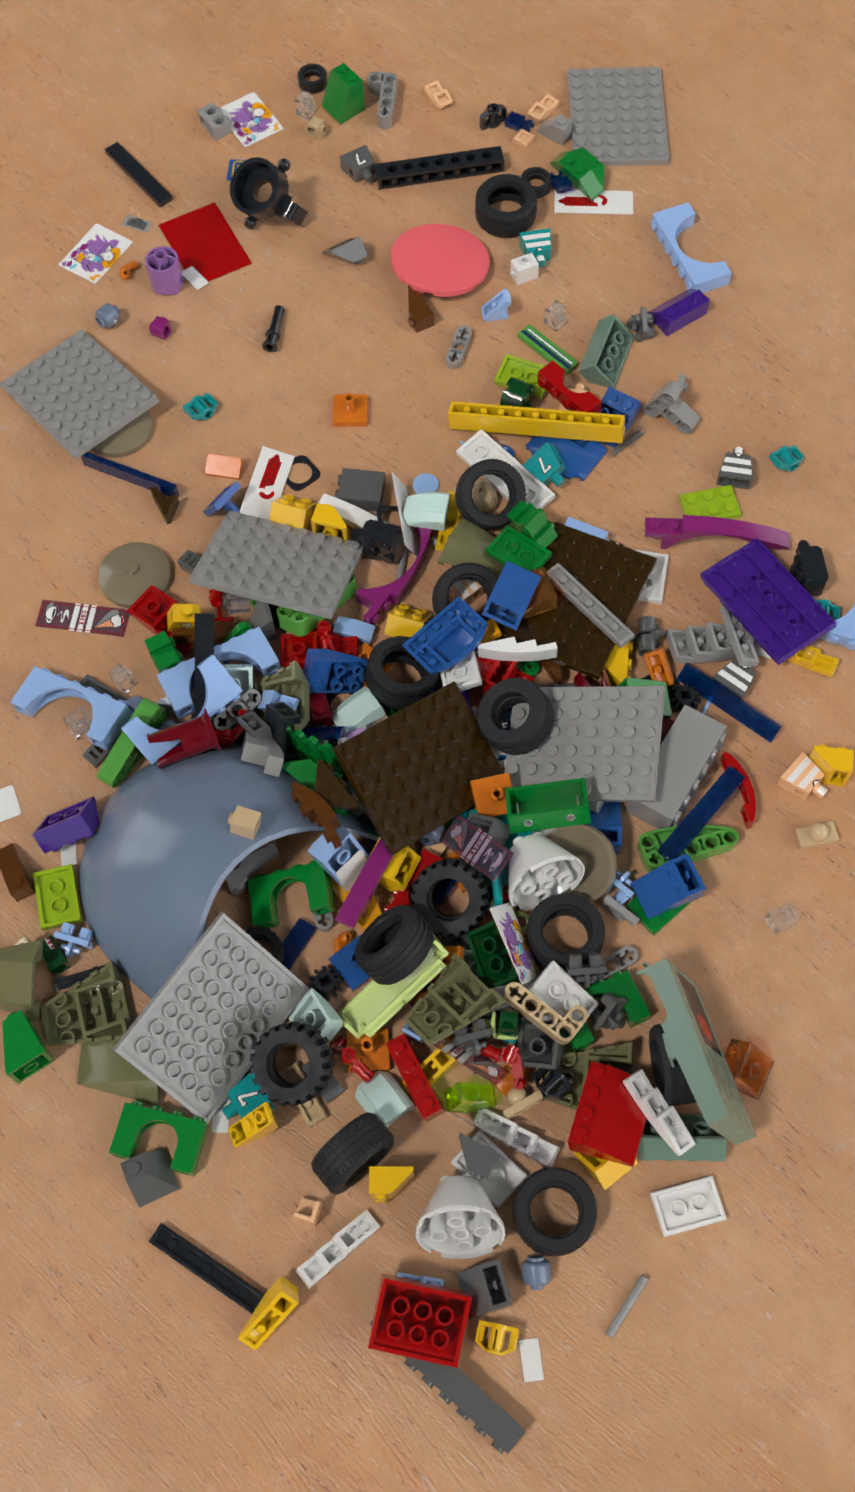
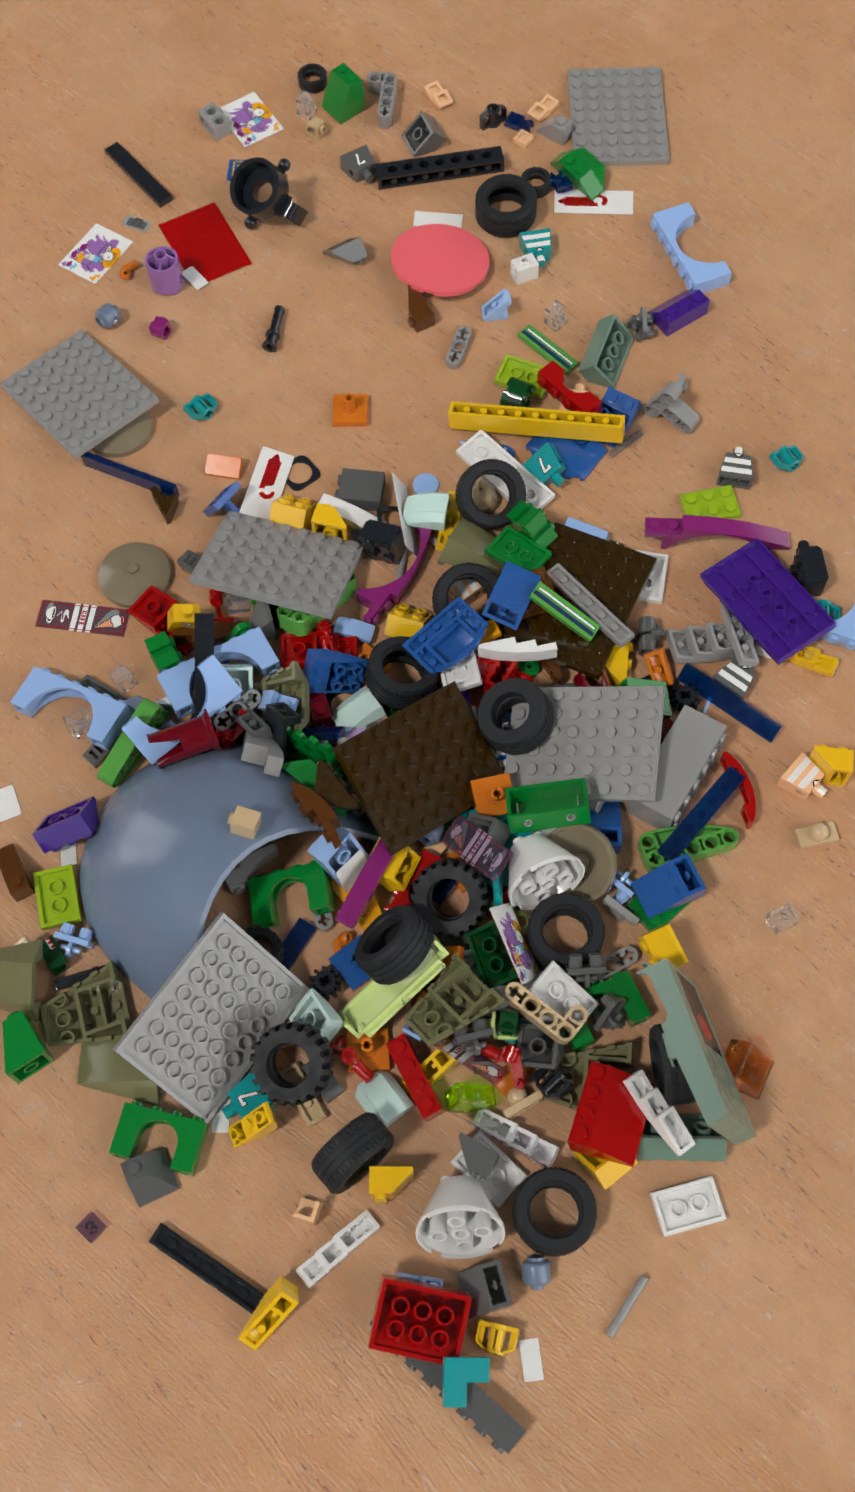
(91, 1227): none -> tile
(423, 135): none -> dark grey slope
(424, 218): none -> white sticker
(456, 1375): none -> teal tile
(564, 611): none -> bright green tile
(662, 944): none -> yellow slope

